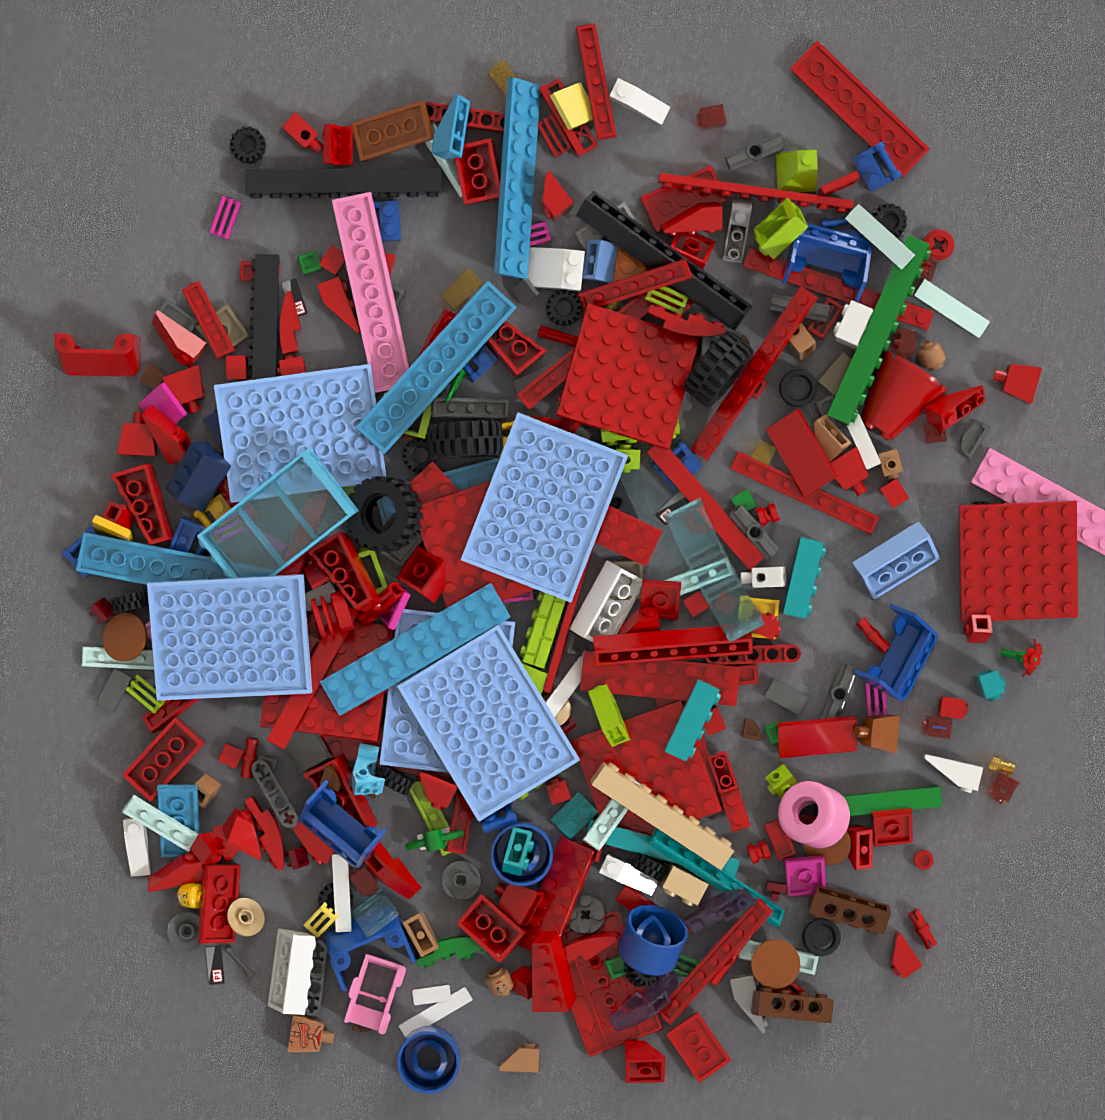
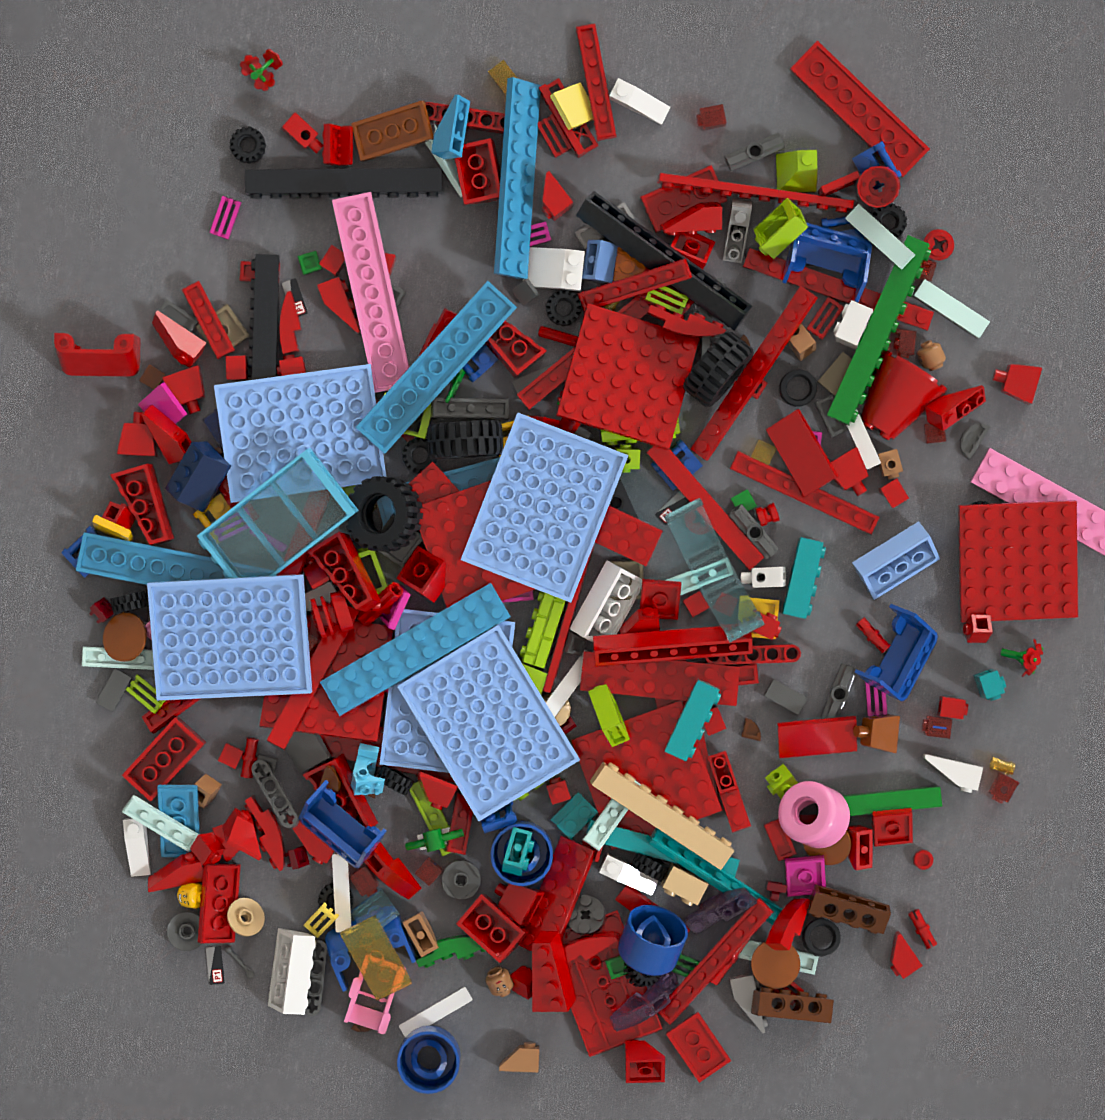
(186, 535): blue plate -> none
(258, 72): none -> red plant
(308, 1034): medium nougat torso -> none
(376, 957): none -> clear yellow tile
(389, 220): blue plate -> none
(428, 871): none -> clear red brick
(431, 995): white sticker -> none
(461, 288): clear yellow tile -> none
(759, 851): red wheel -> none
(772, 732): green tile -> none
(788, 924): none -> red slope
(818, 312): dark grey piece -> none
(830, 438): medium nougat slope -> none
(869, 179): none -> red wheel

